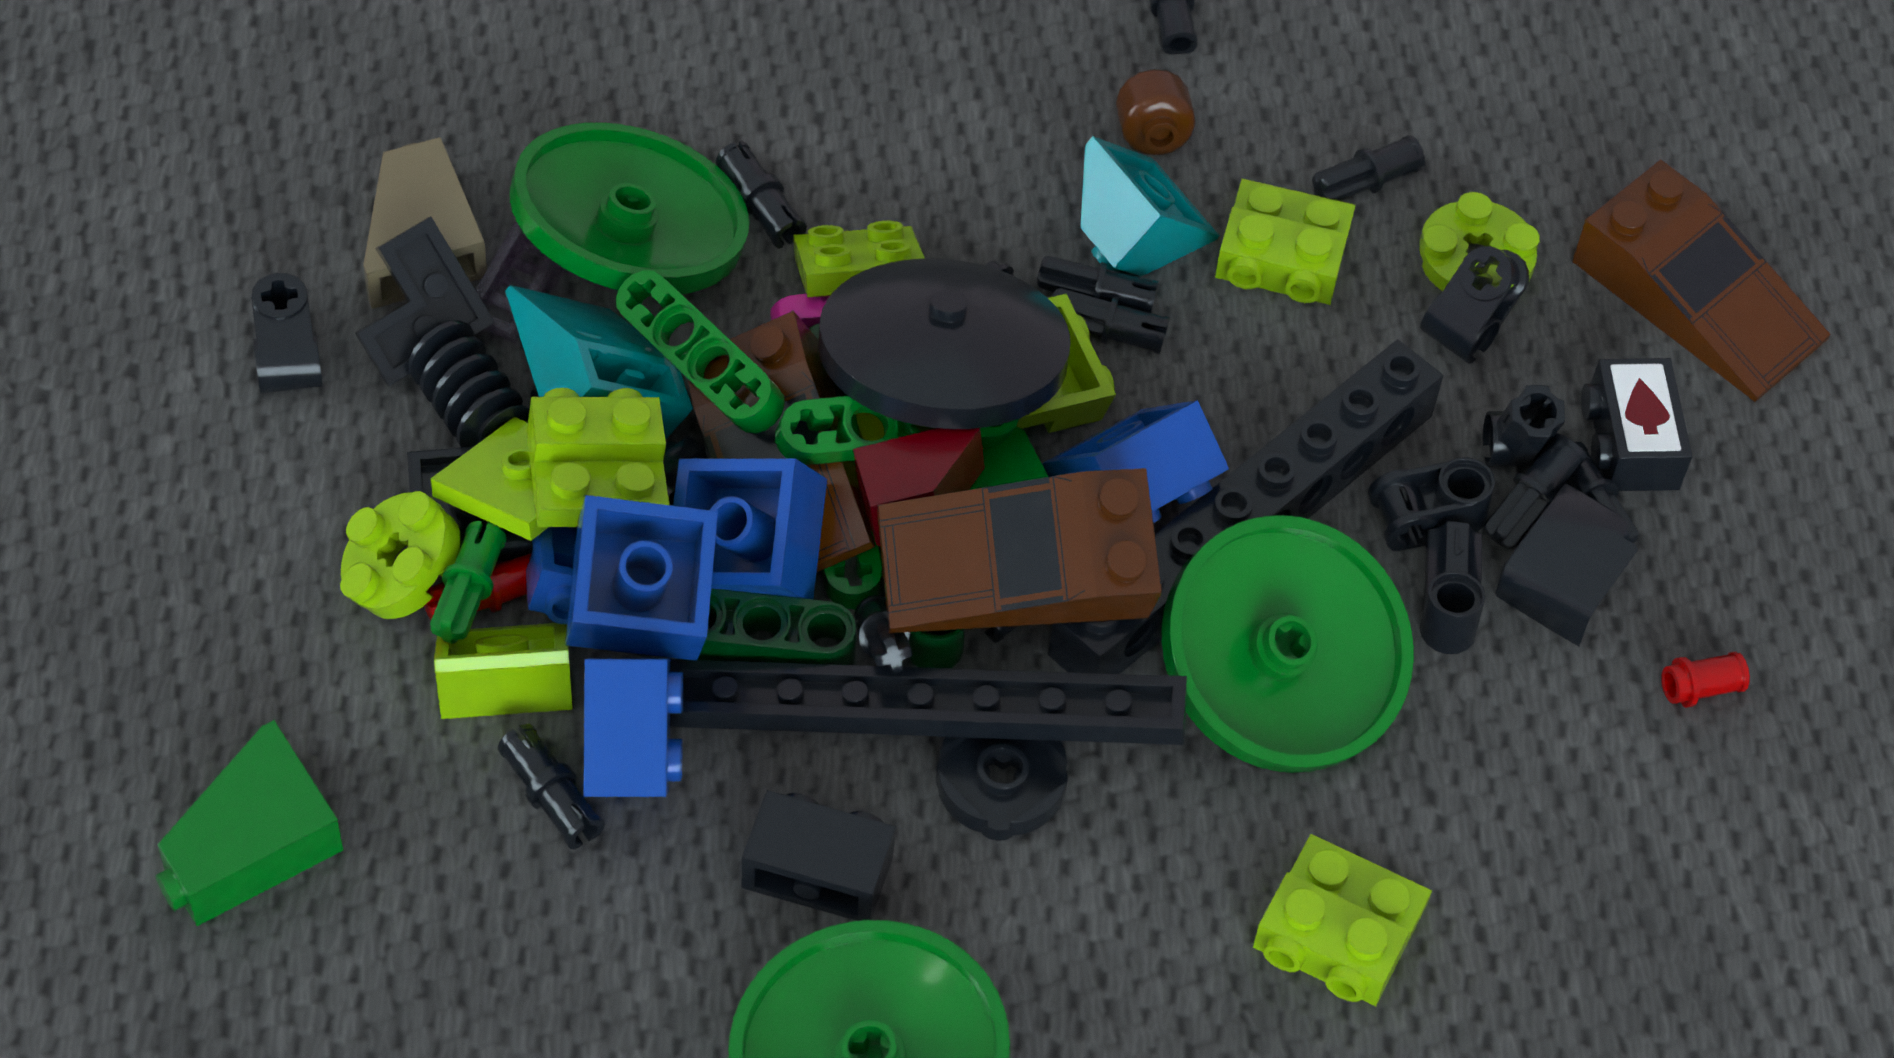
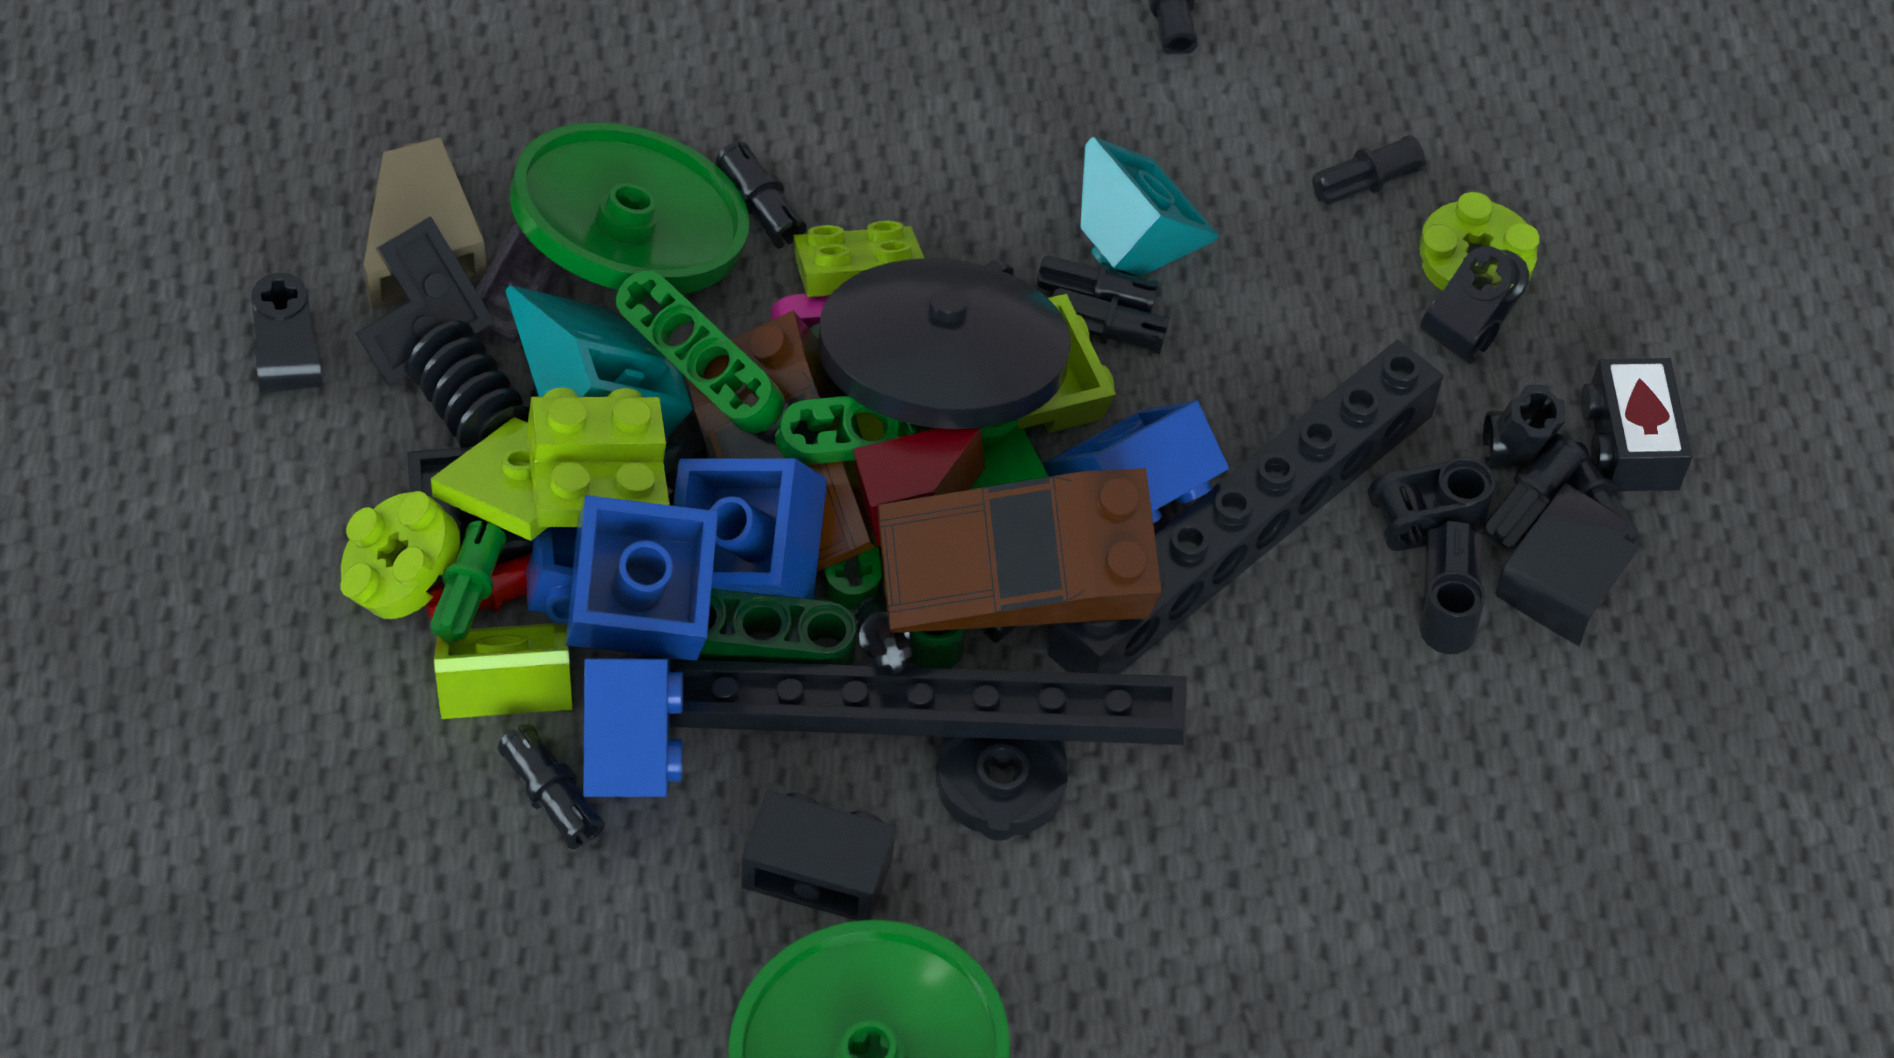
(247, 831): green slope -> none
(1155, 108): reddish brown head -> none
(1284, 242): lime plate -> none
(1288, 643): green dish -> none
(1341, 921): lime plate -> none
(1691, 680): red pin -> none
(1698, 280): reddish brown slope -> none

